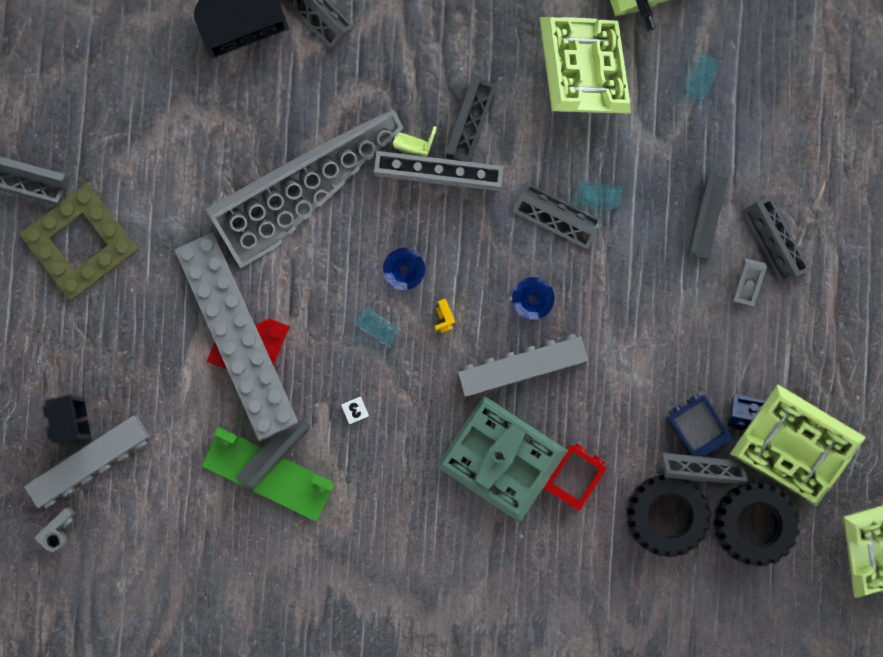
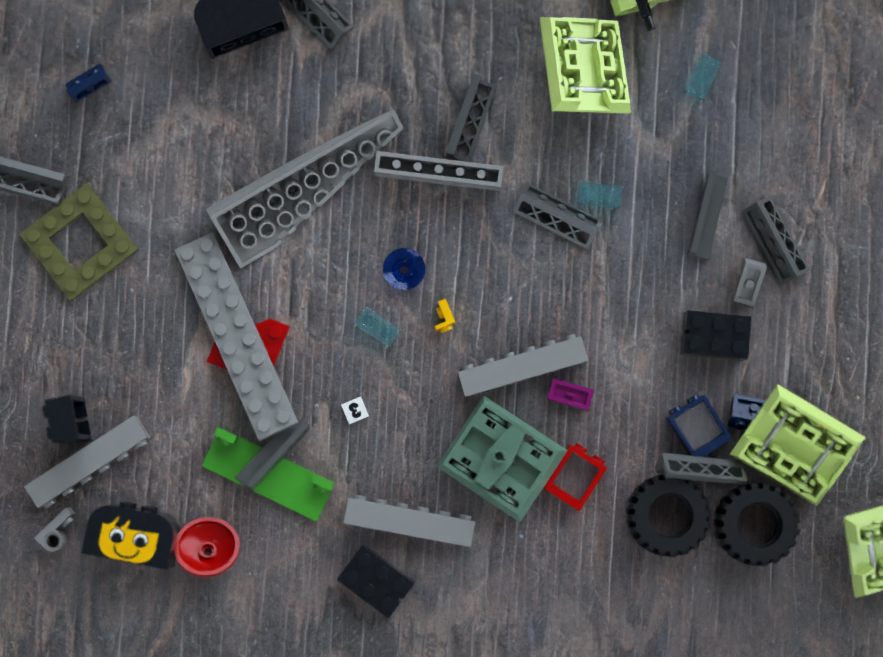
(87, 83): none -> dark blue bracket
(132, 535): none -> black brick
(204, 536): none -> red dish
(375, 581): none -> black piece
(408, 521): none -> light grey brick
(412, 145): yellowish green piece -> none
(538, 288): clear blue dish -> none
(570, 394): none -> magenta plate
(716, 335): none -> black piece

